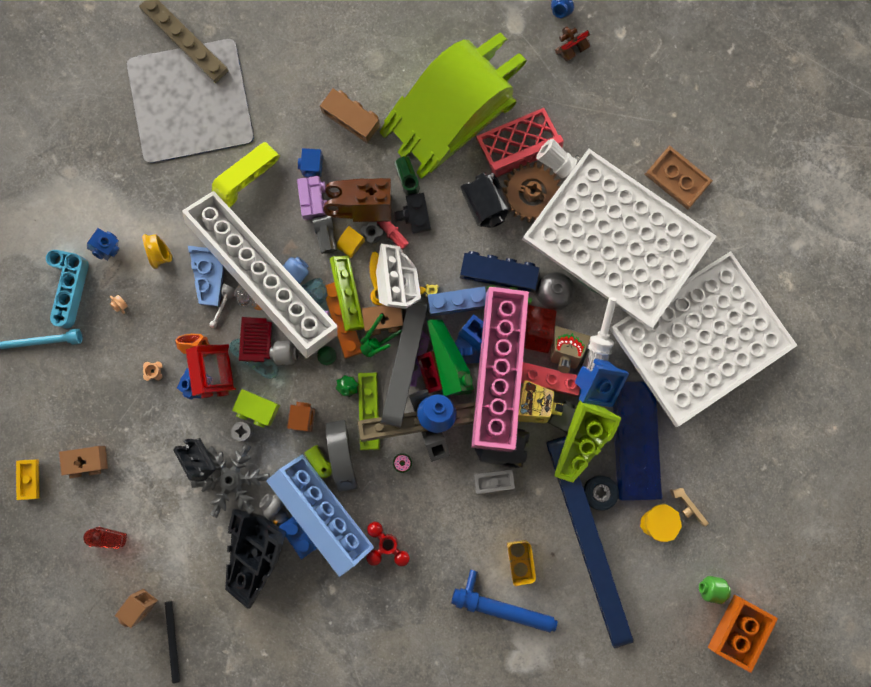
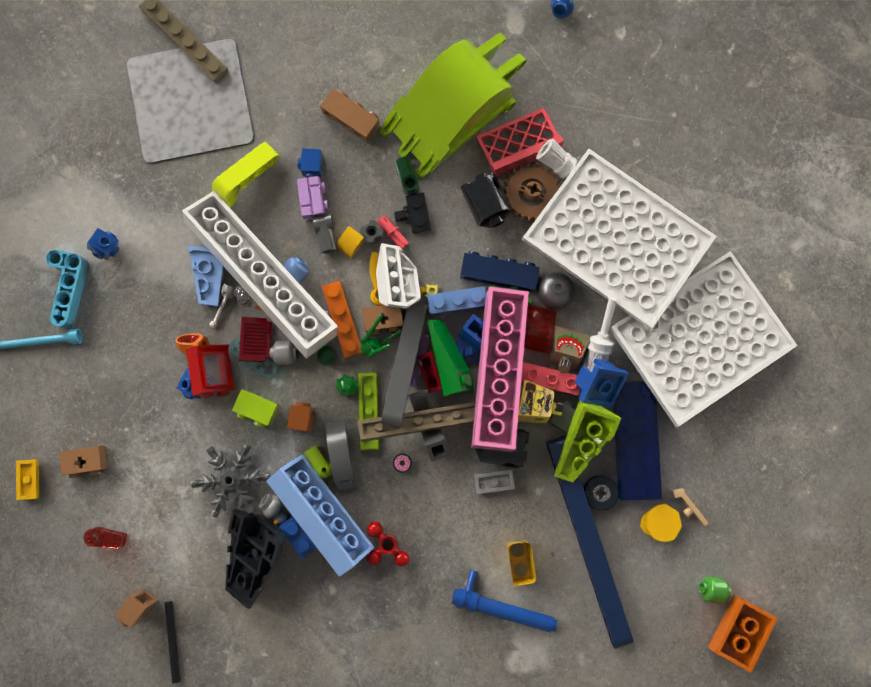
(118, 304): light nougat plate -> none
(147, 367): light nougat plate -> none
(156, 250): yellow hat -> none
(195, 460): black hinge -> none
(246, 431): light grey wheel -> none
(316, 289): clear light blue brick -> none
(347, 293): lime tile -> none
(360, 199): reddish brown brick -> none
(436, 413): blue cone -> none
(580, 40): reddish brown hips -> none
(678, 177): medium nougat tile -> none

